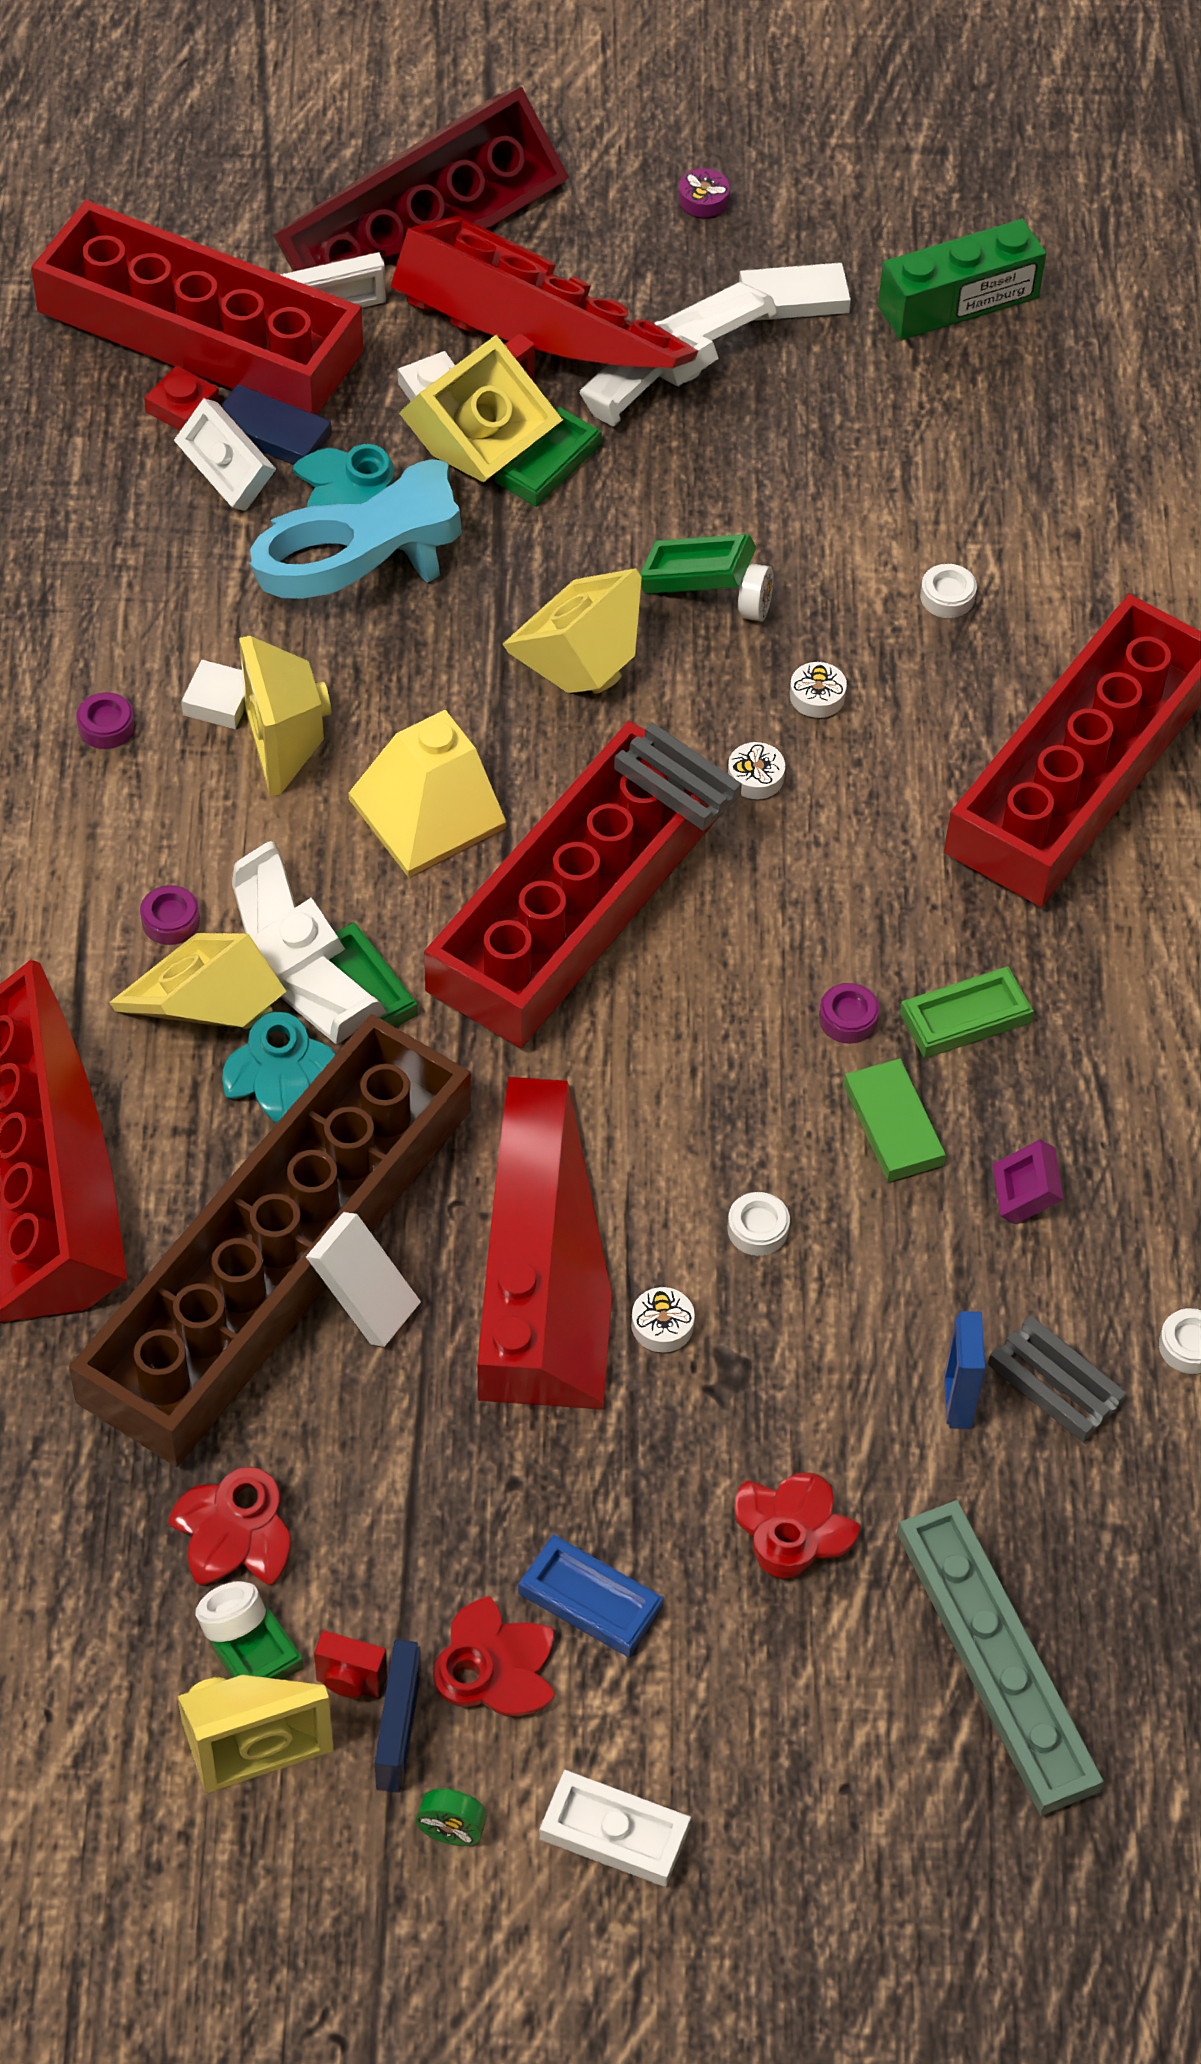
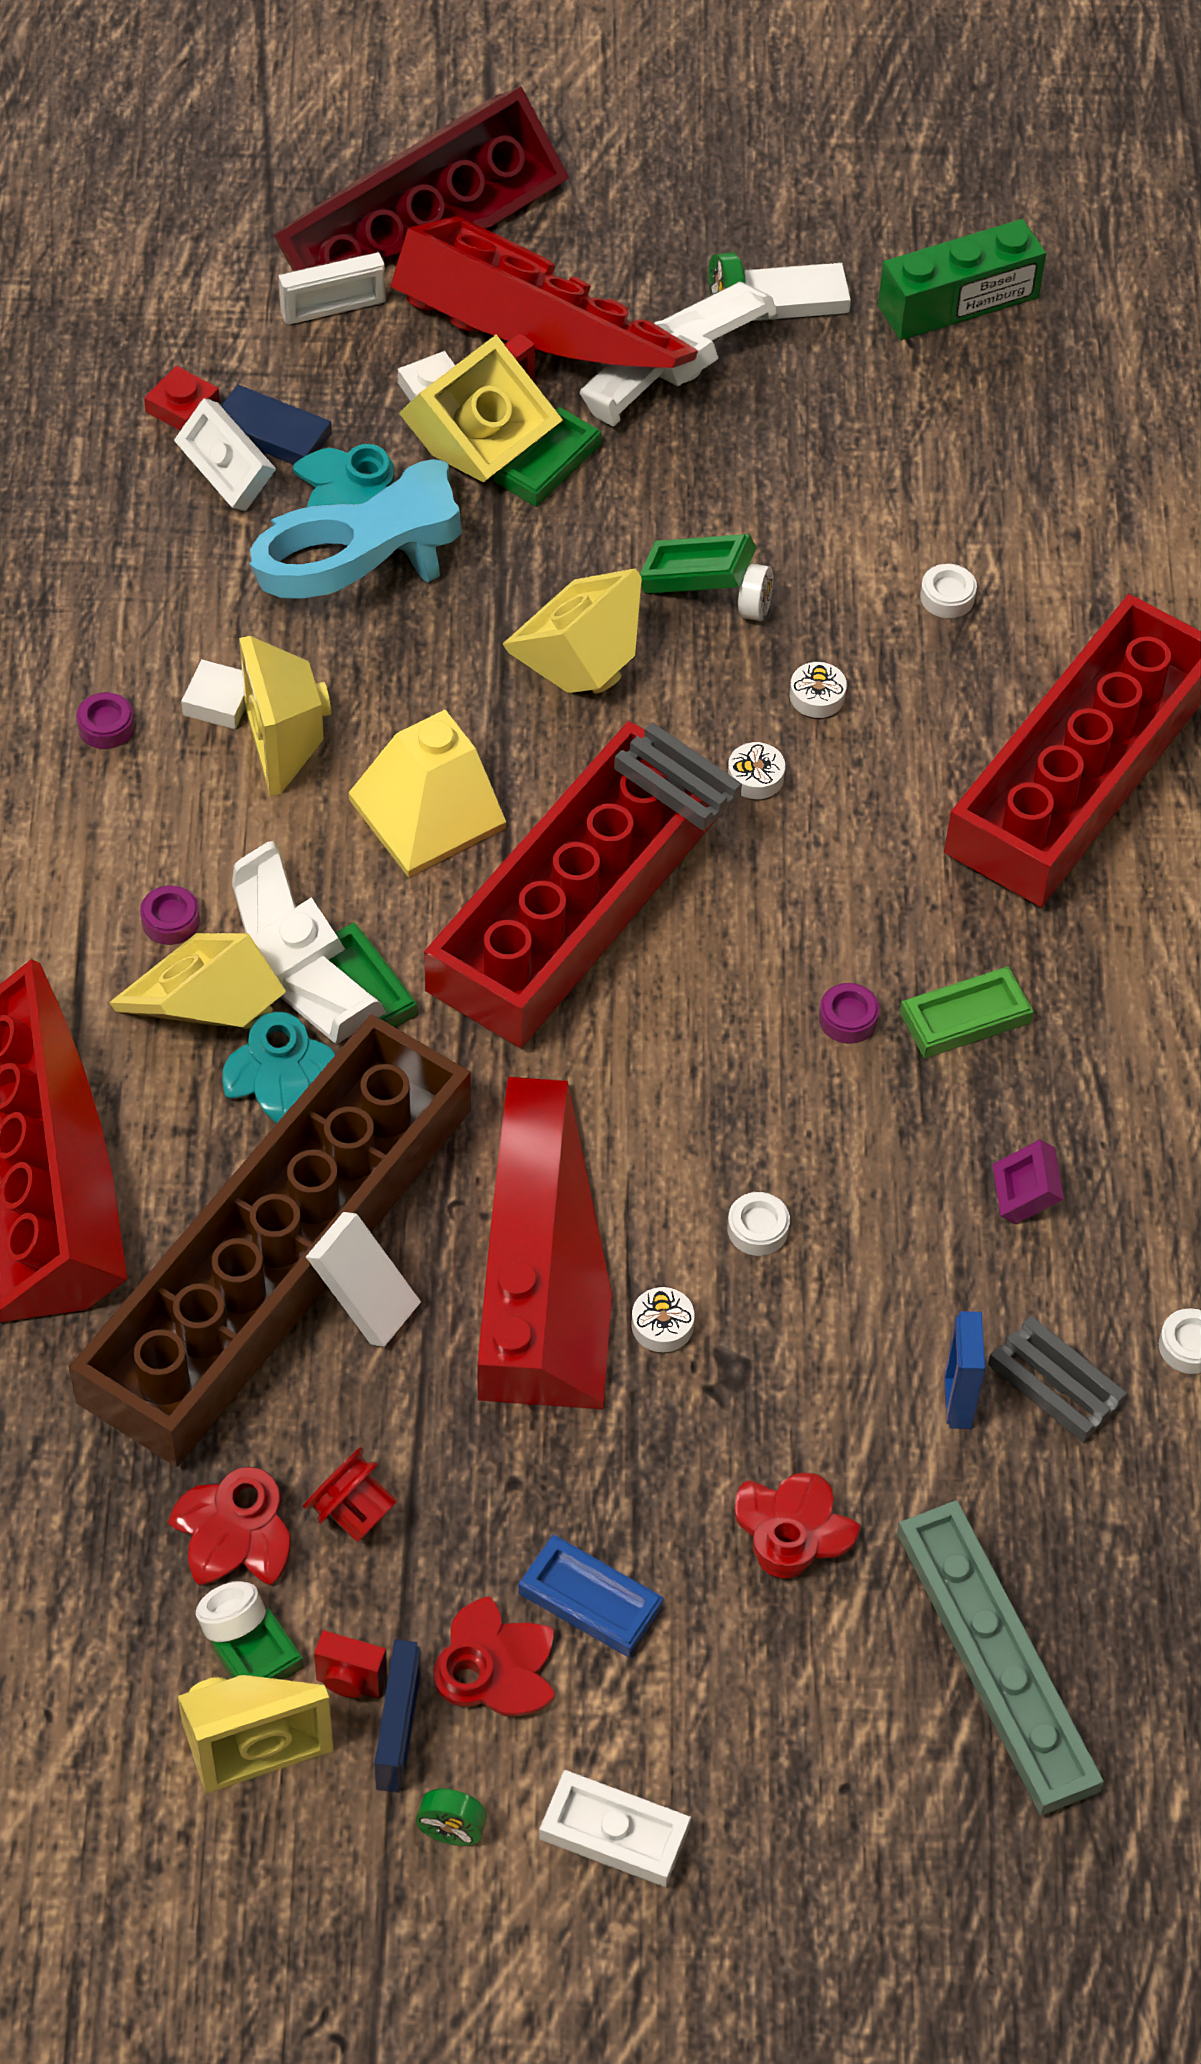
(197, 308): red brick -> none
(352, 1497): none -> red piece
(704, 192): magenta tile -> none
(725, 271): none -> green tile
(894, 1120): bright green tile -> none

